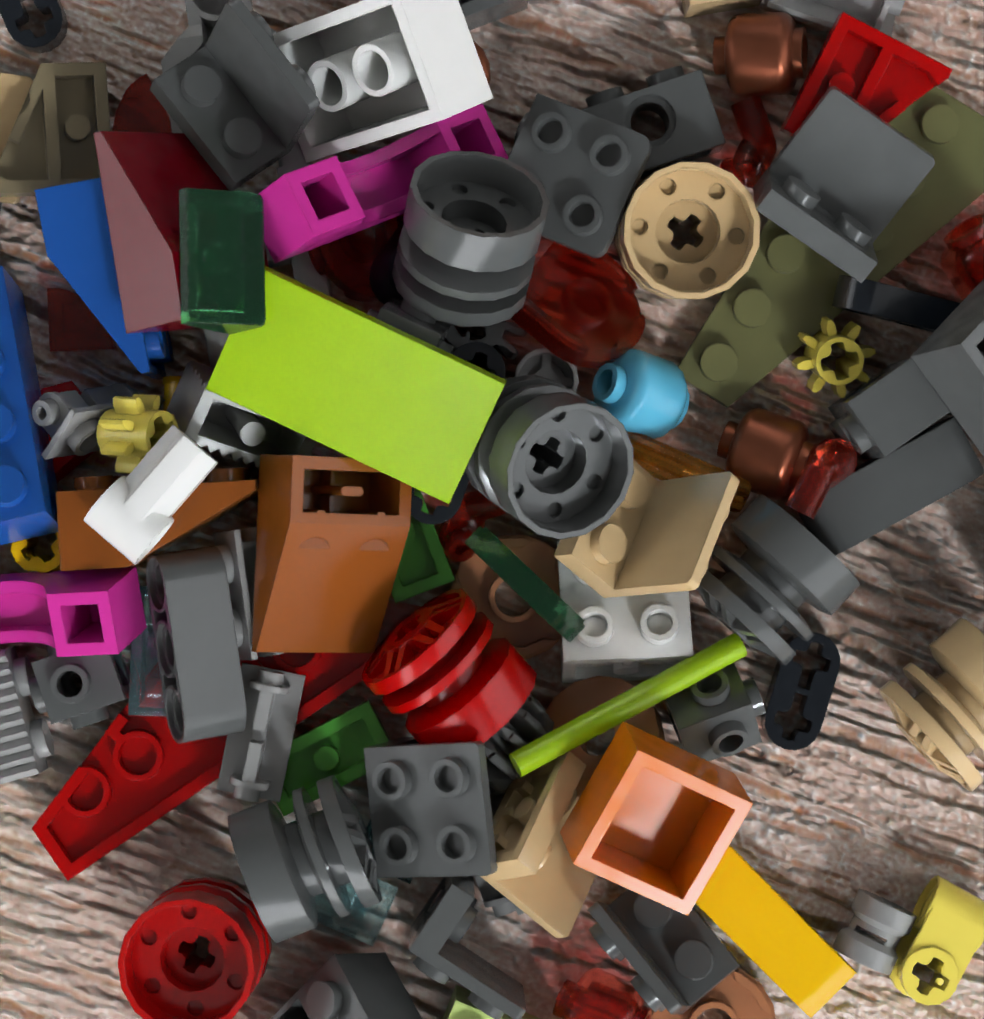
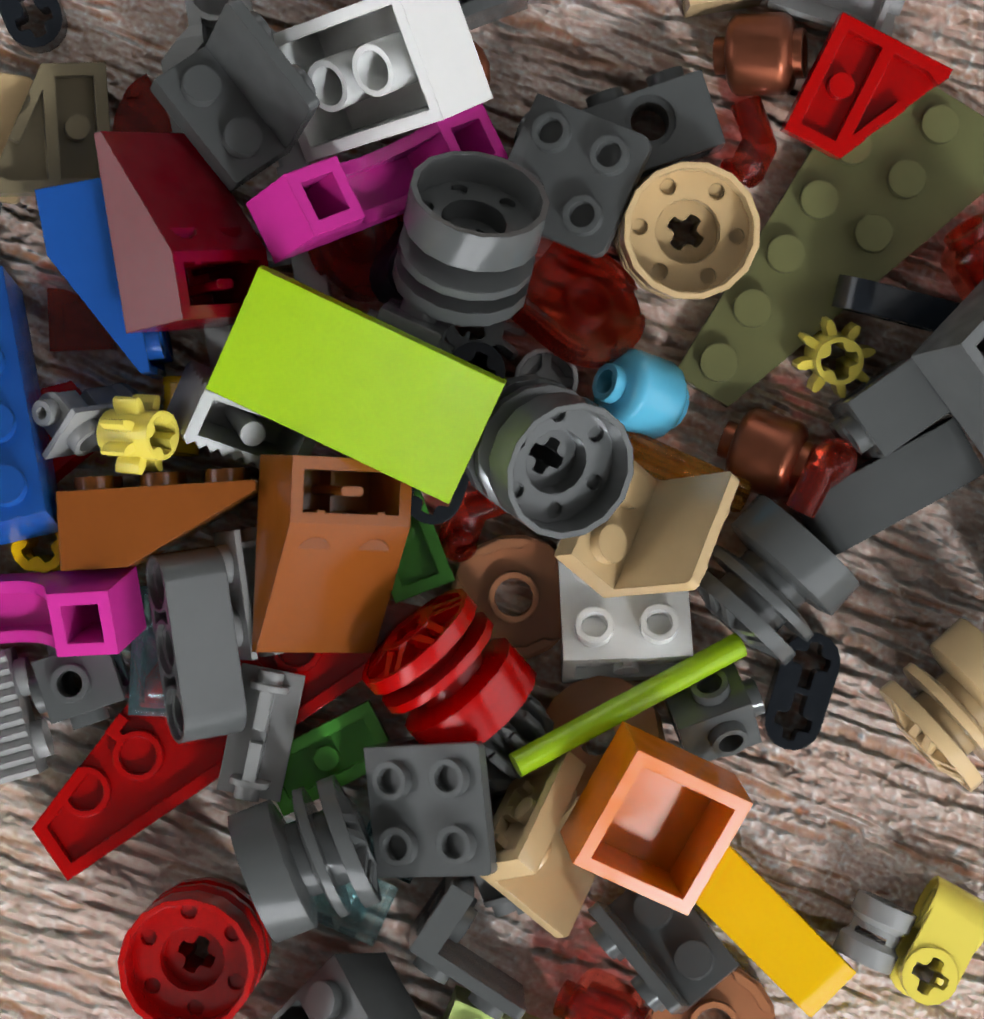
(141, 507): white piece -> none
(222, 260): clear green slope -> none
(526, 583): clear green tile -> none
(841, 181): dark grey bracket -> none

